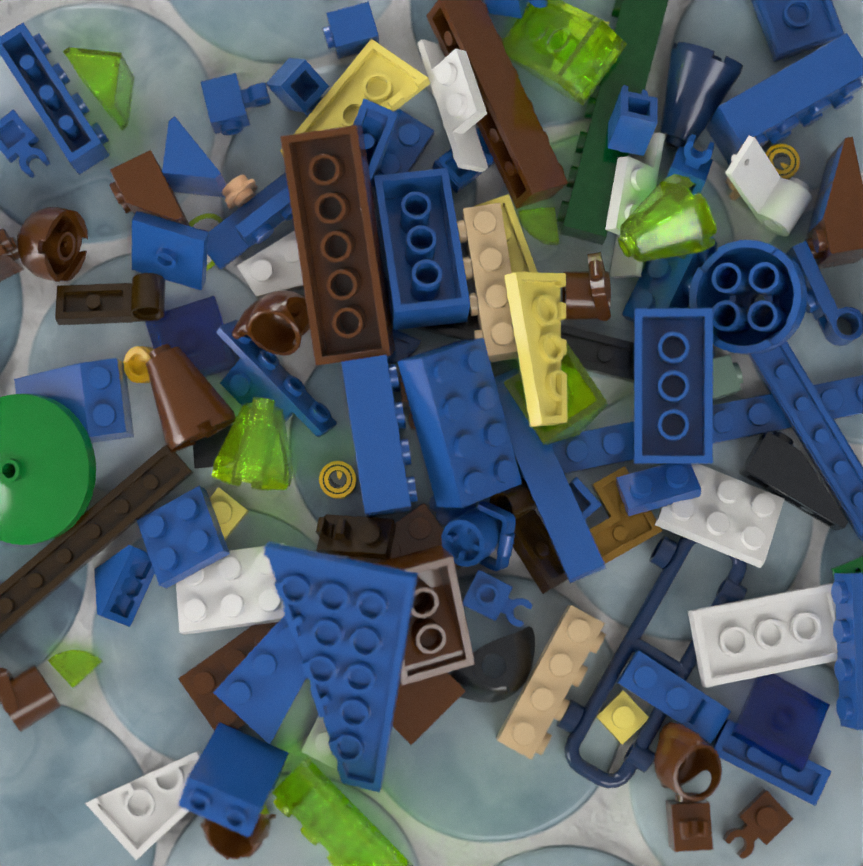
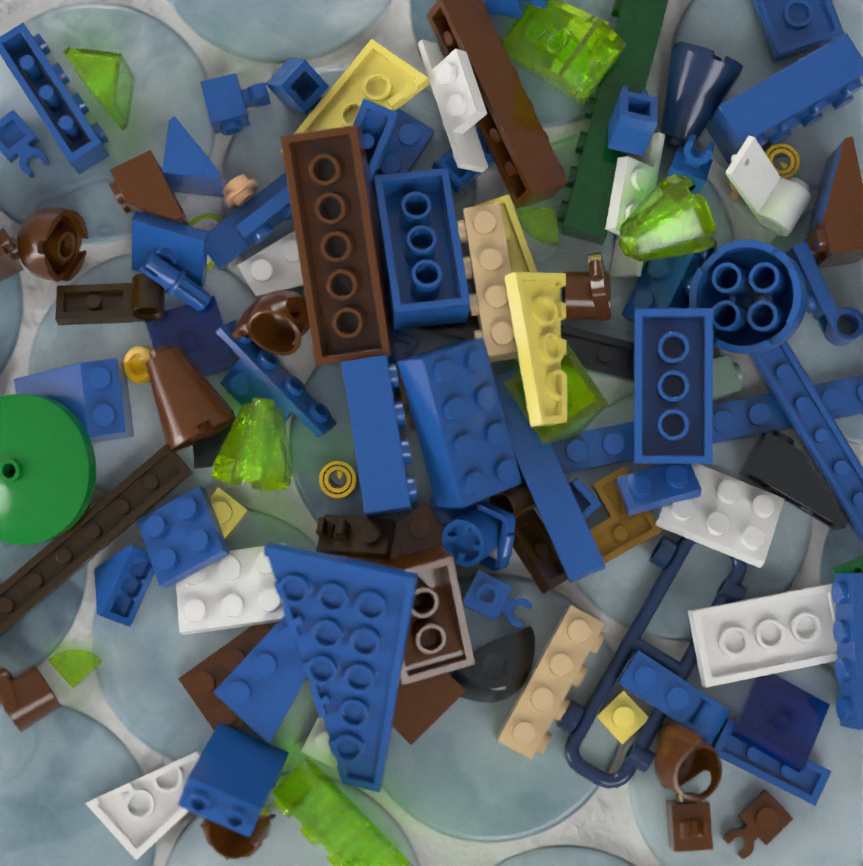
(175, 282): none -> blue axle
(350, 29): blue brick -> none

